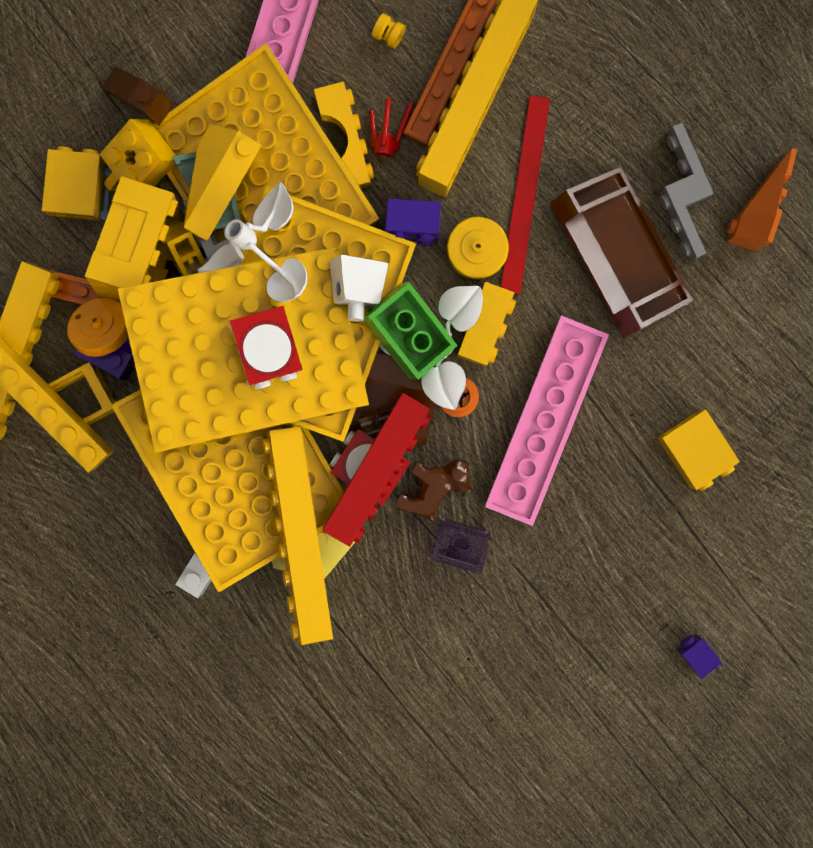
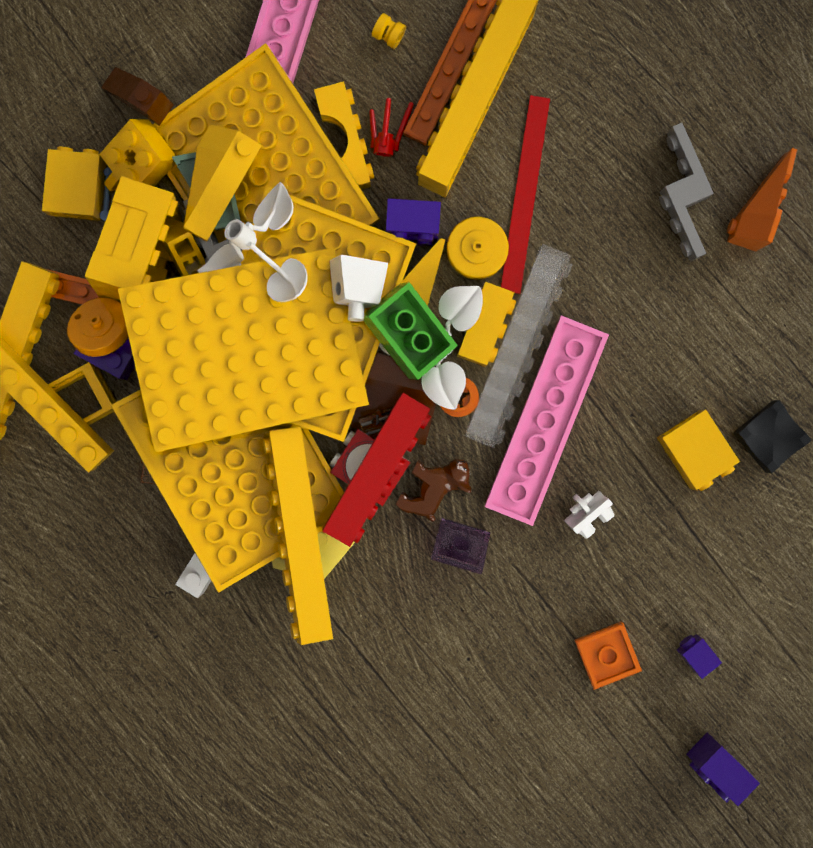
(266, 347): panel -> none
(424, 273): none -> yellow slope
(518, 345): none -> clear brick
(586, 511): none -> white hips
(608, 655): none -> orange plate
(621, 251): reddish brown slope -> none
(721, 770): none -> dark purple brick
(772, 436): none -> black brick

